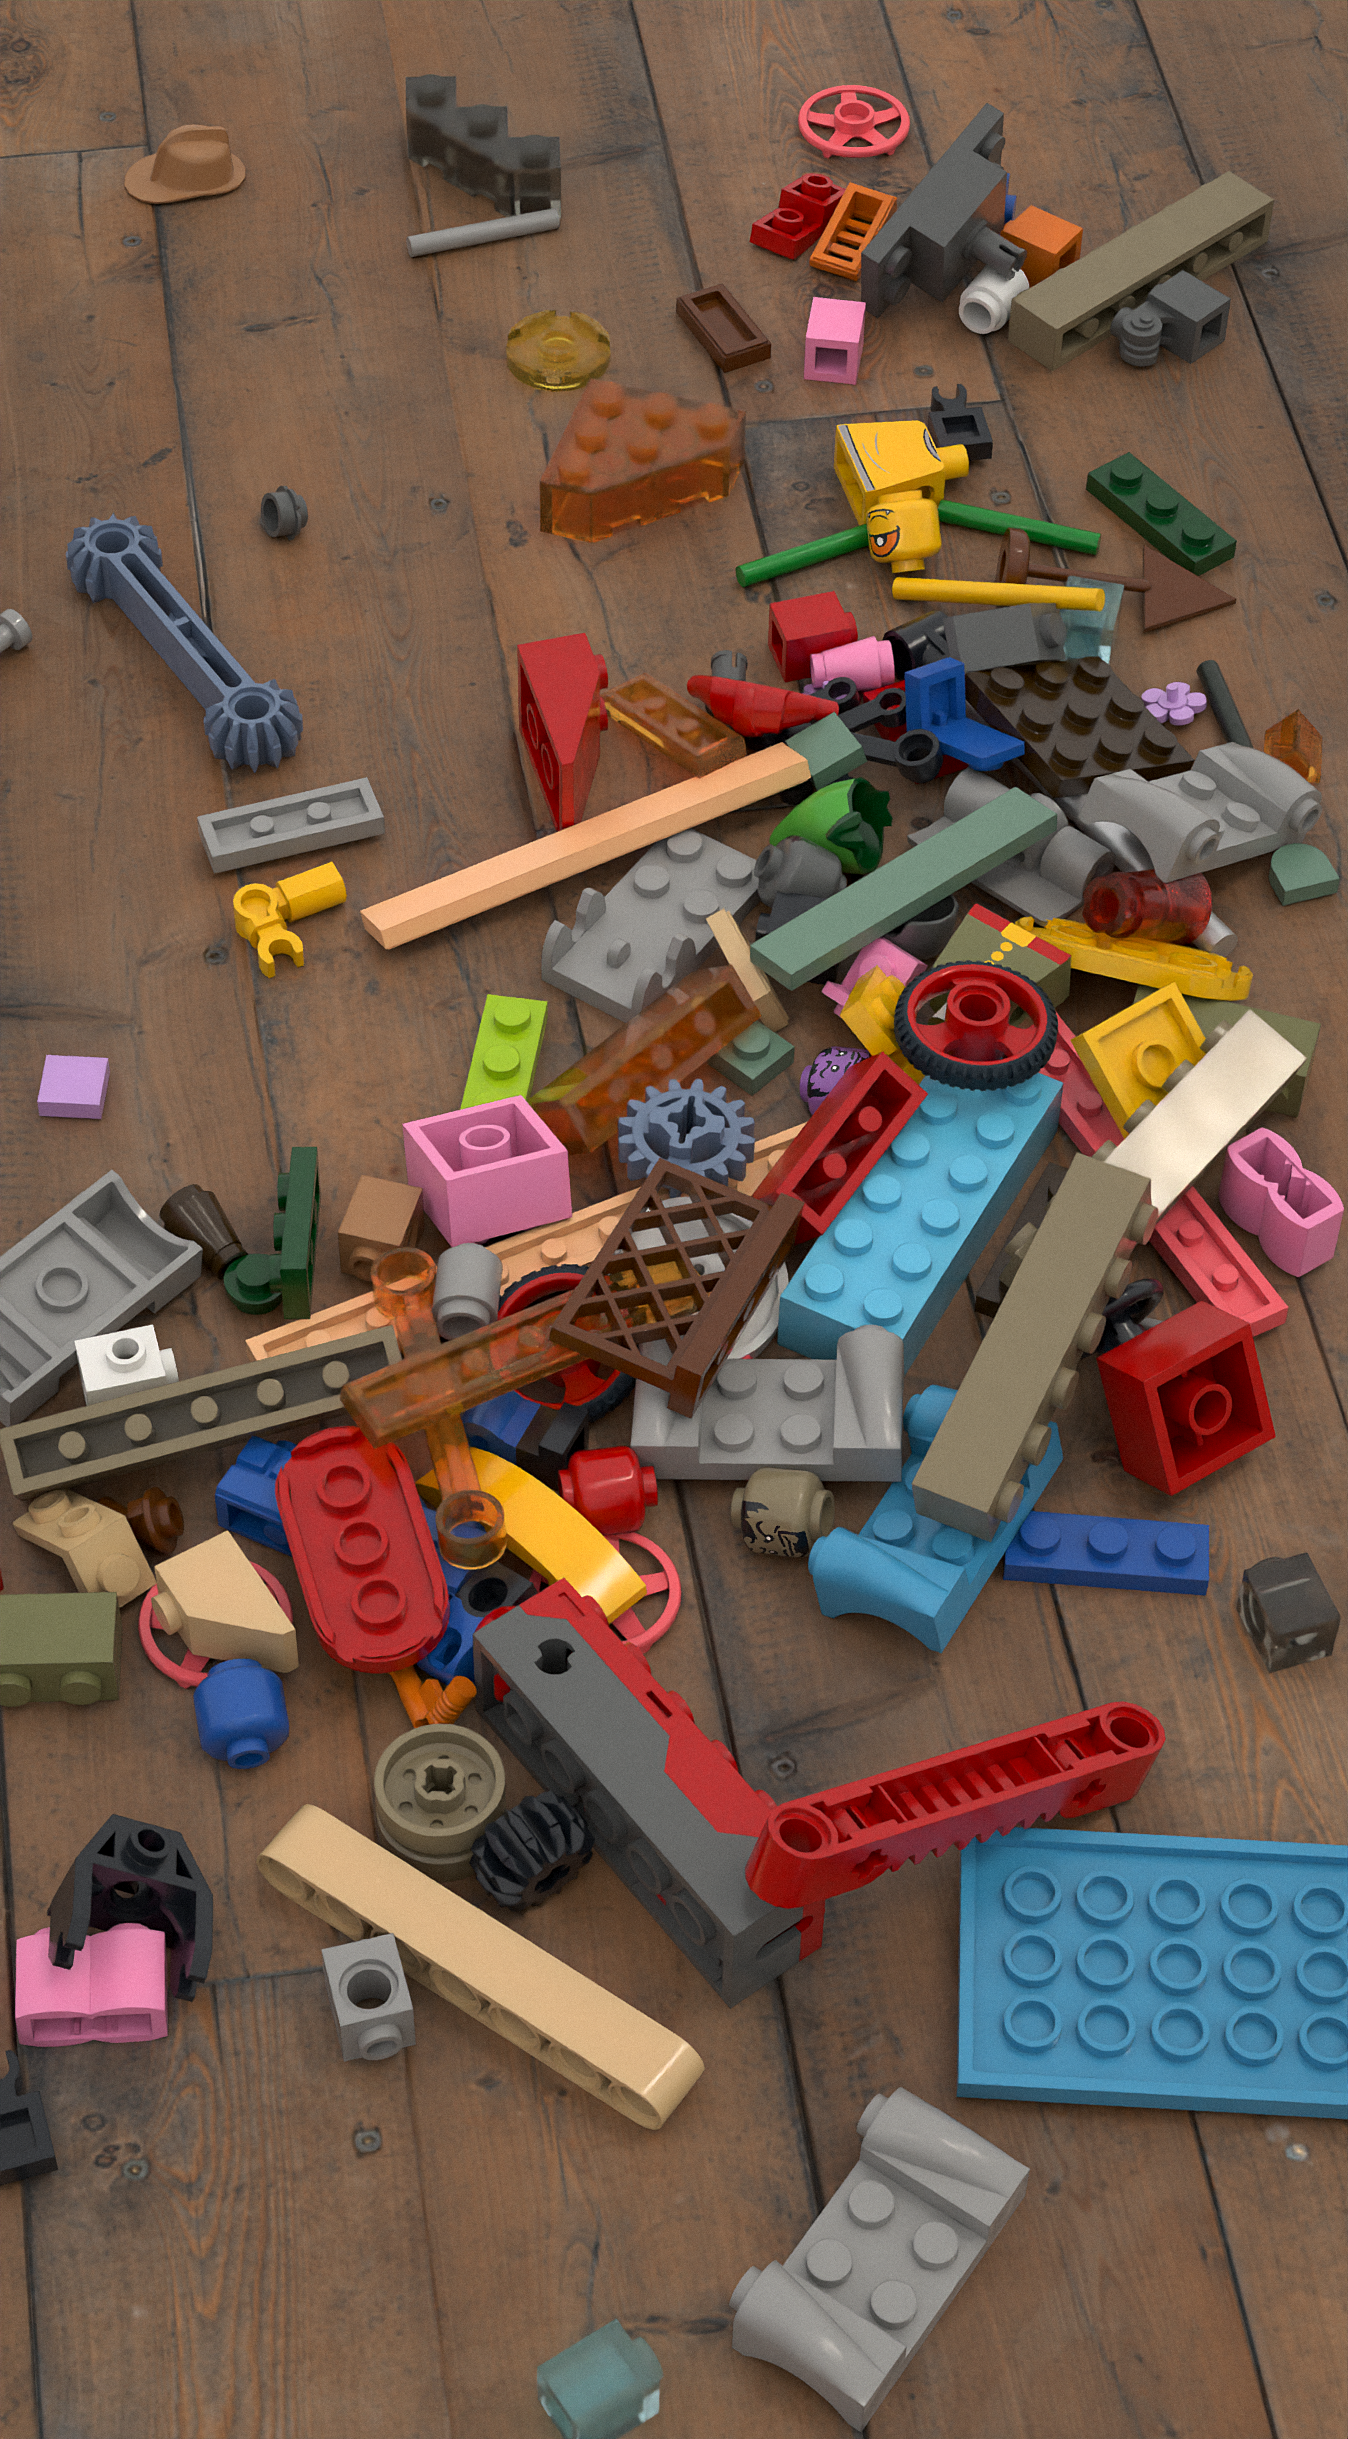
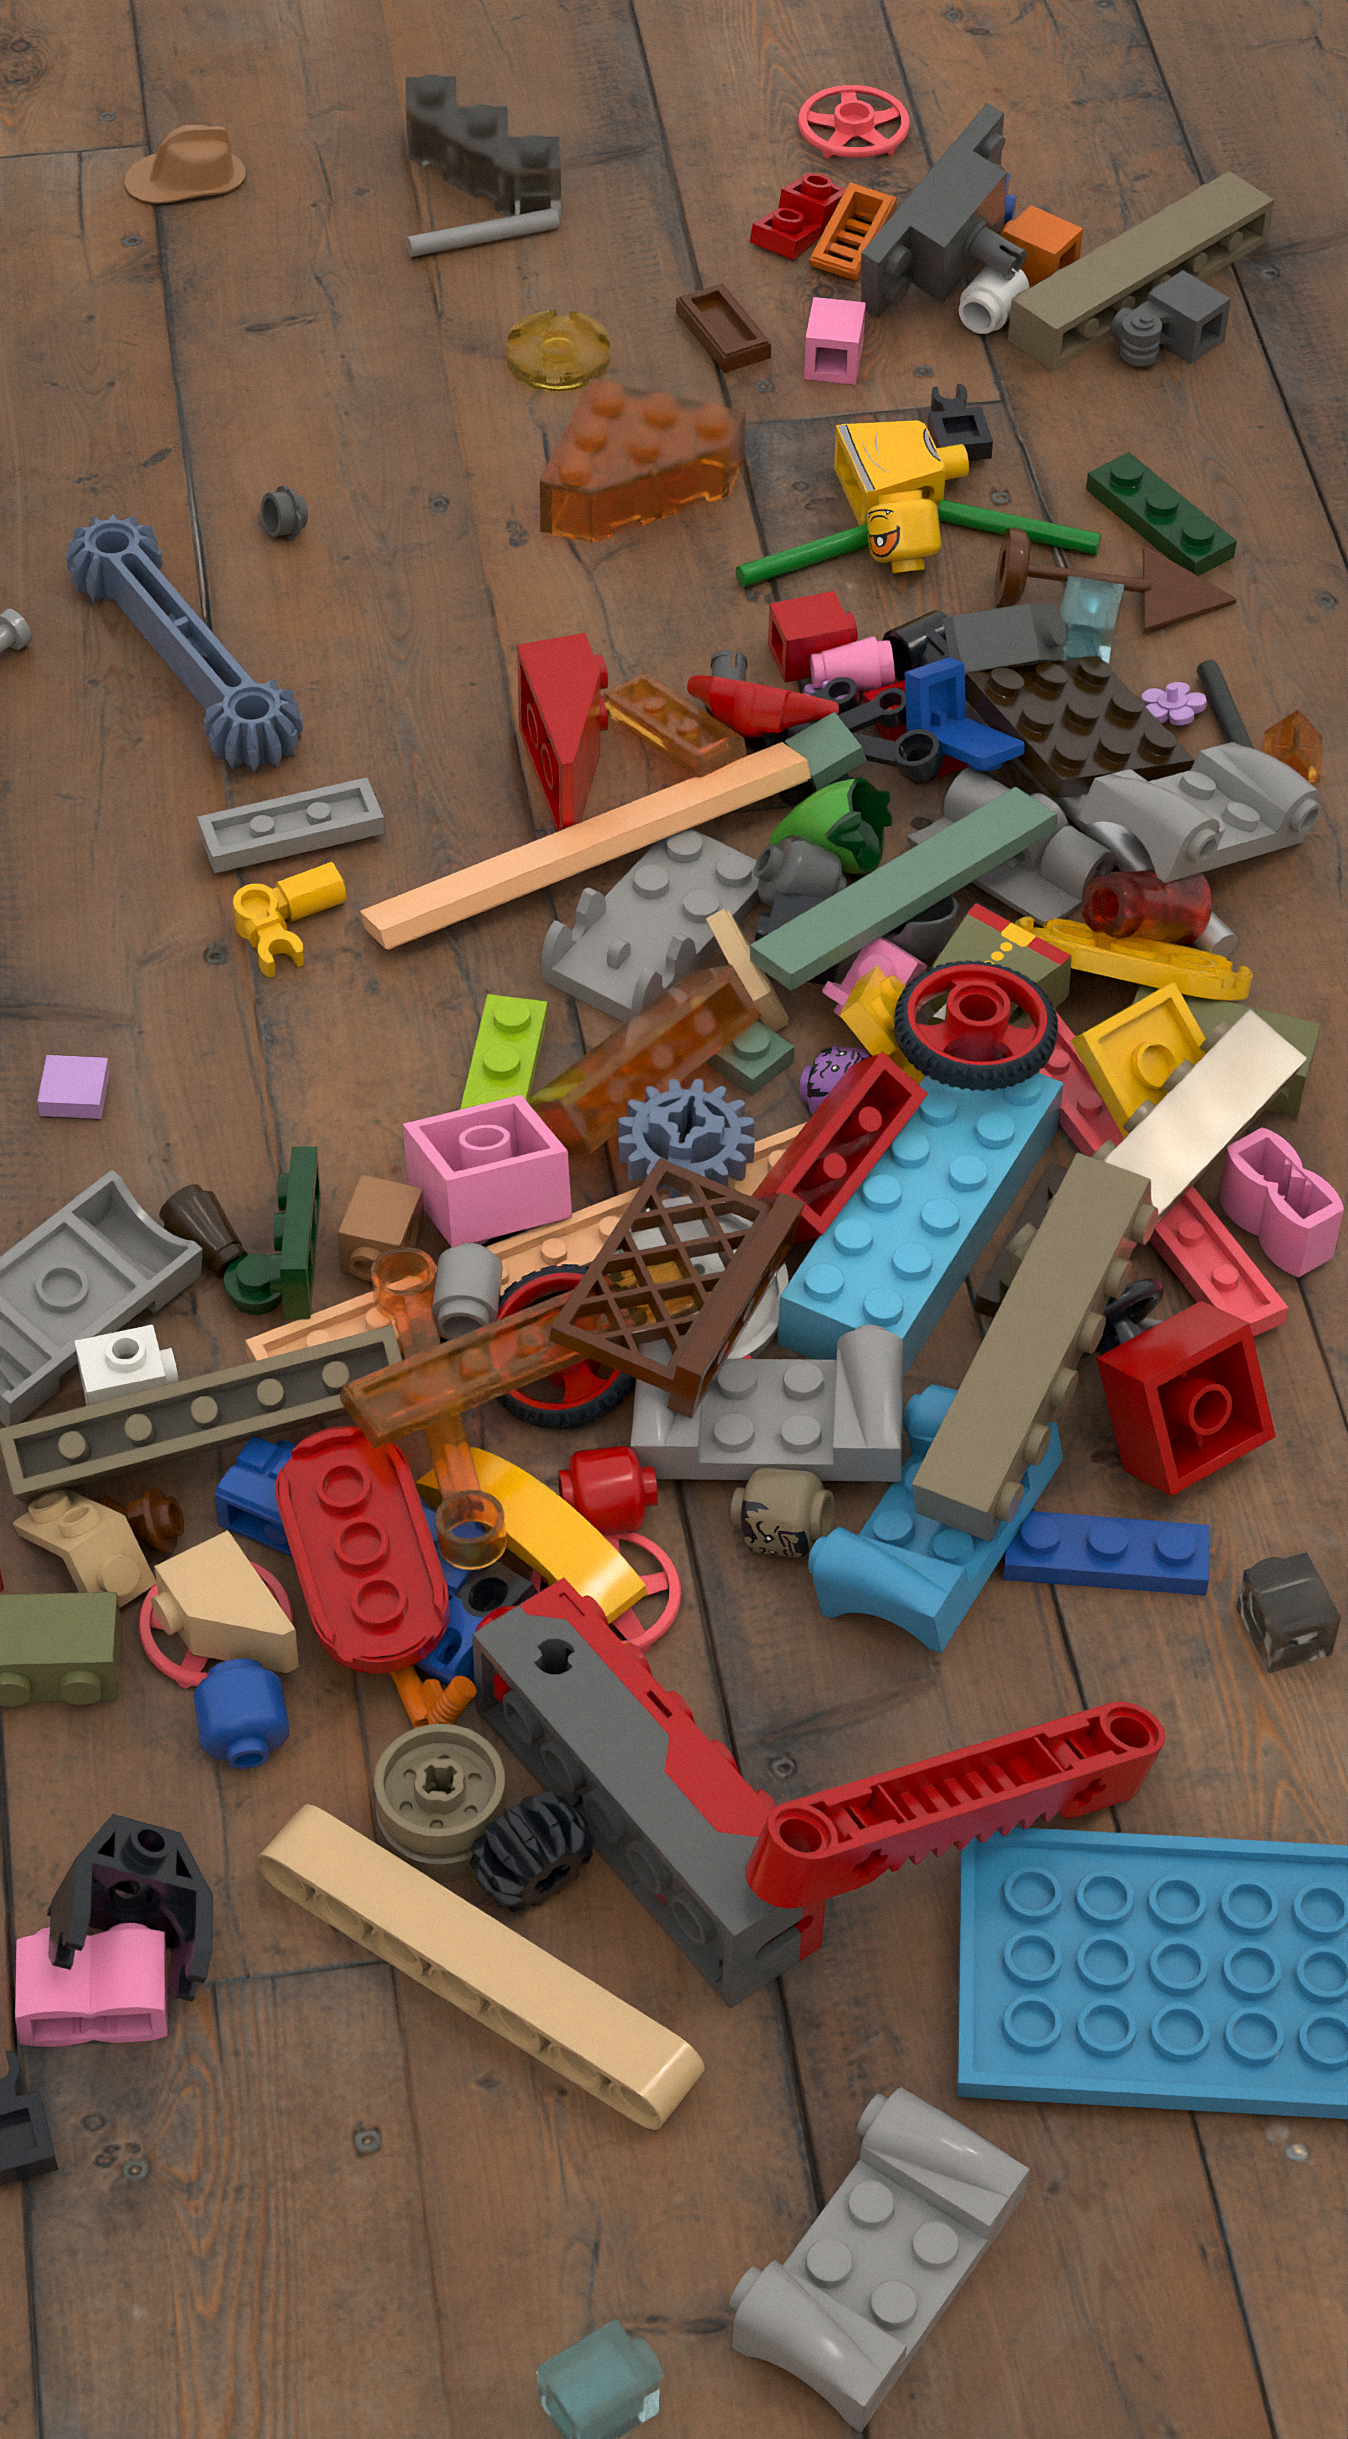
(362, 1972): light grey brick -> none
(528, 1434): leg -> none
(997, 593): yellow bar -> none
(1301, 873): sand green tile -> none

